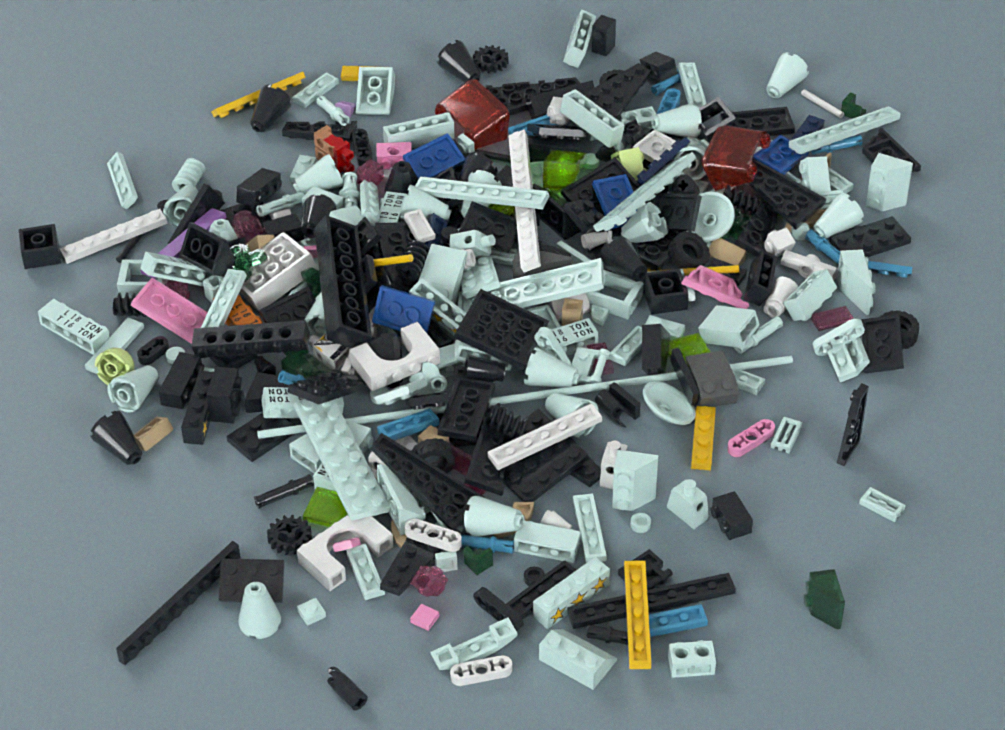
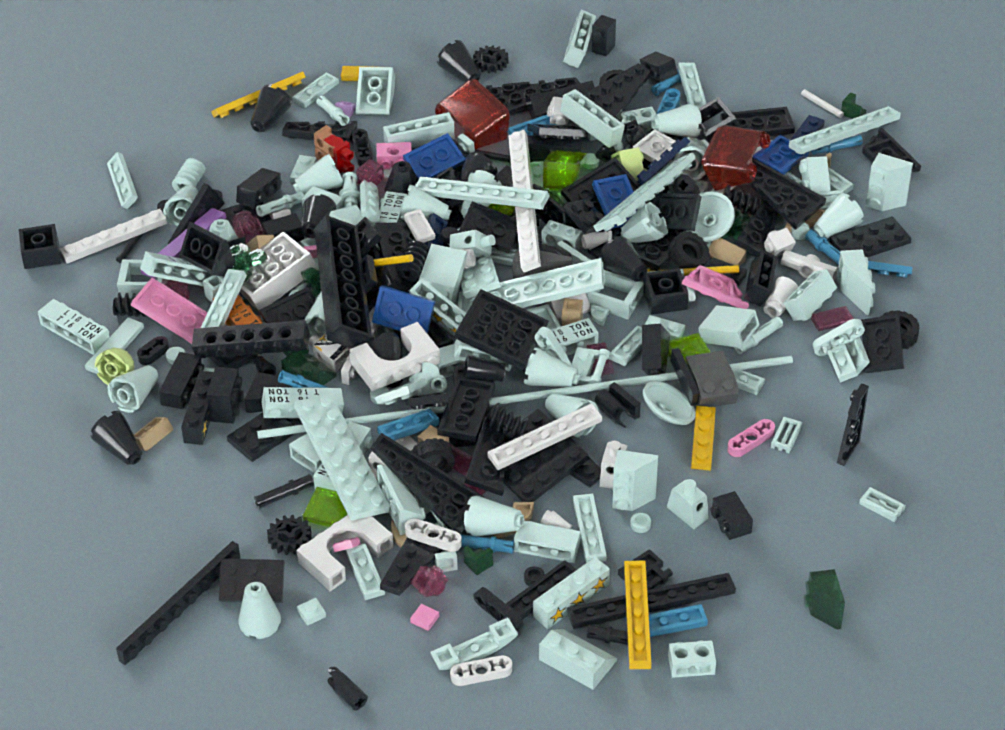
(326, 386): black plate -> none
(555, 232): none -> light aqua brick
(787, 74): light aqua cone -> none

